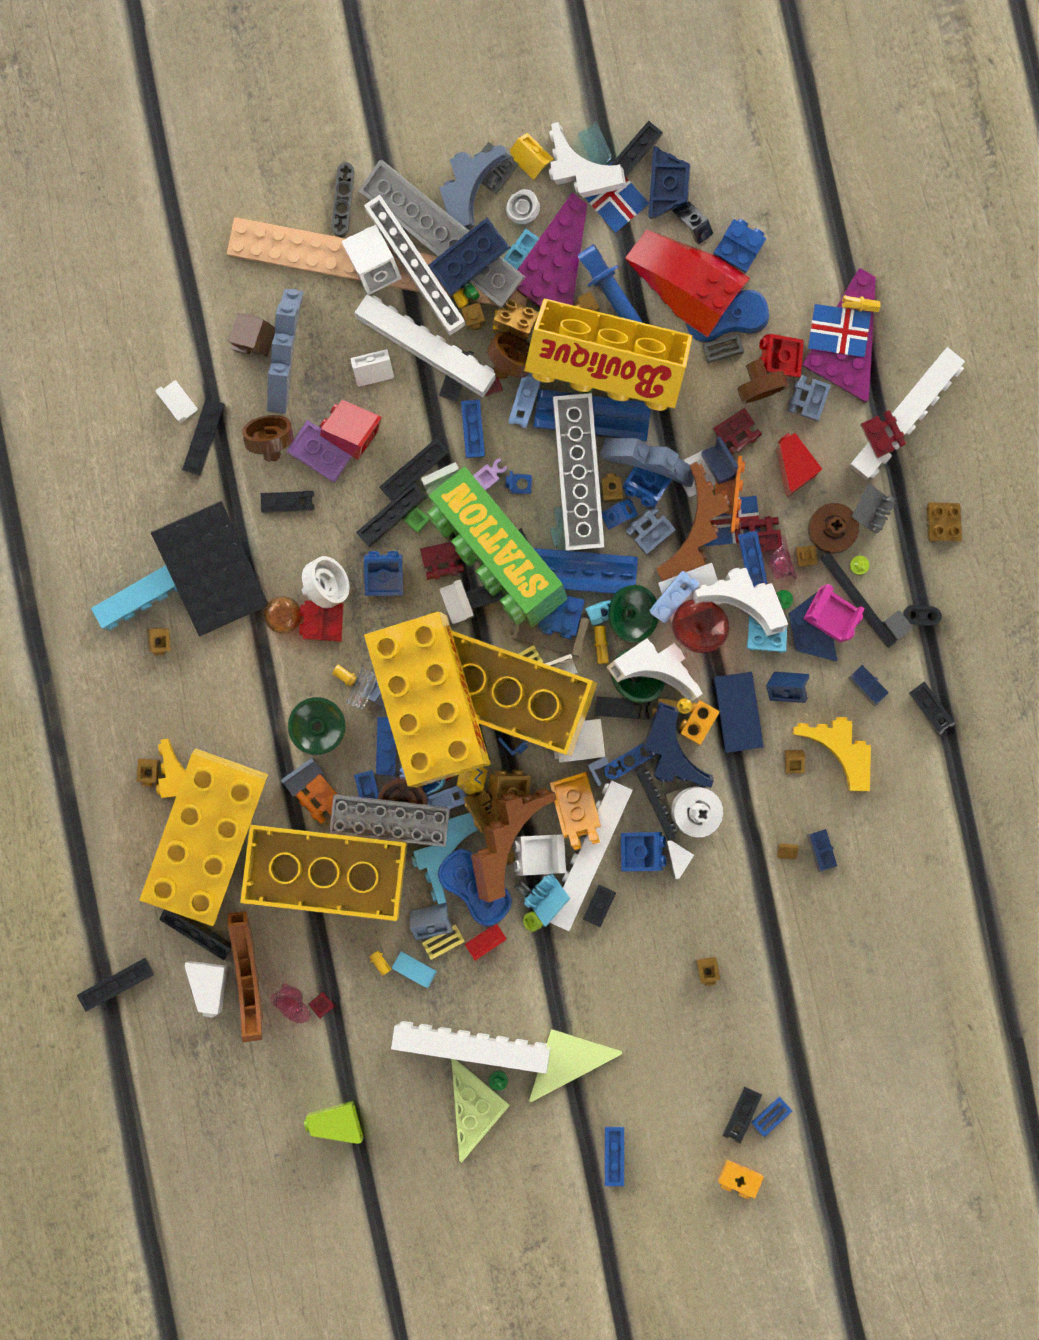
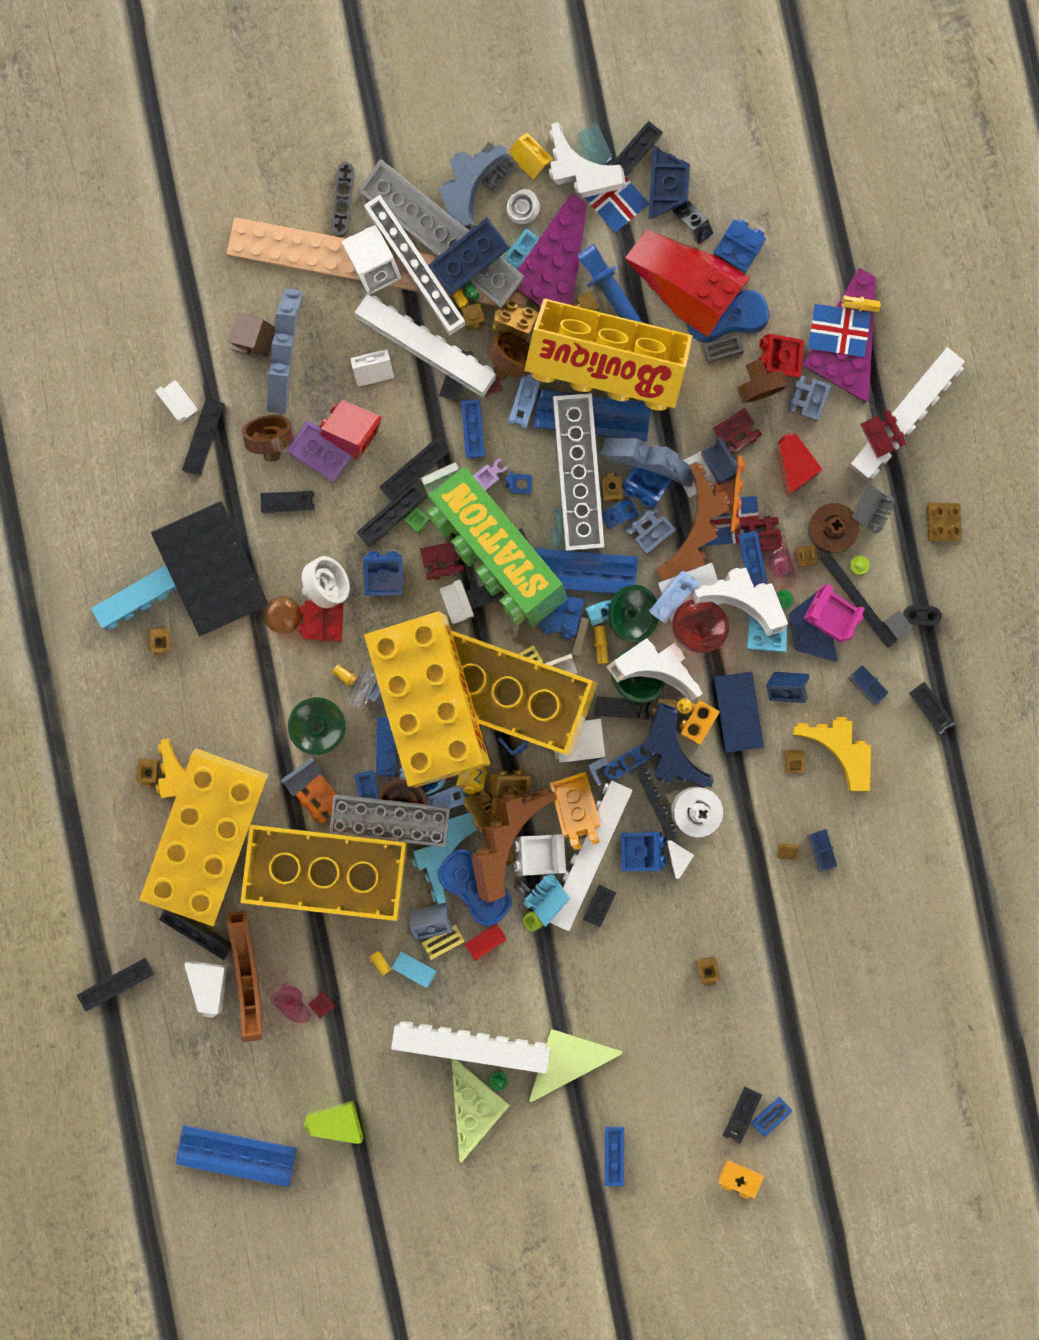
(236, 1155): none -> blue plate

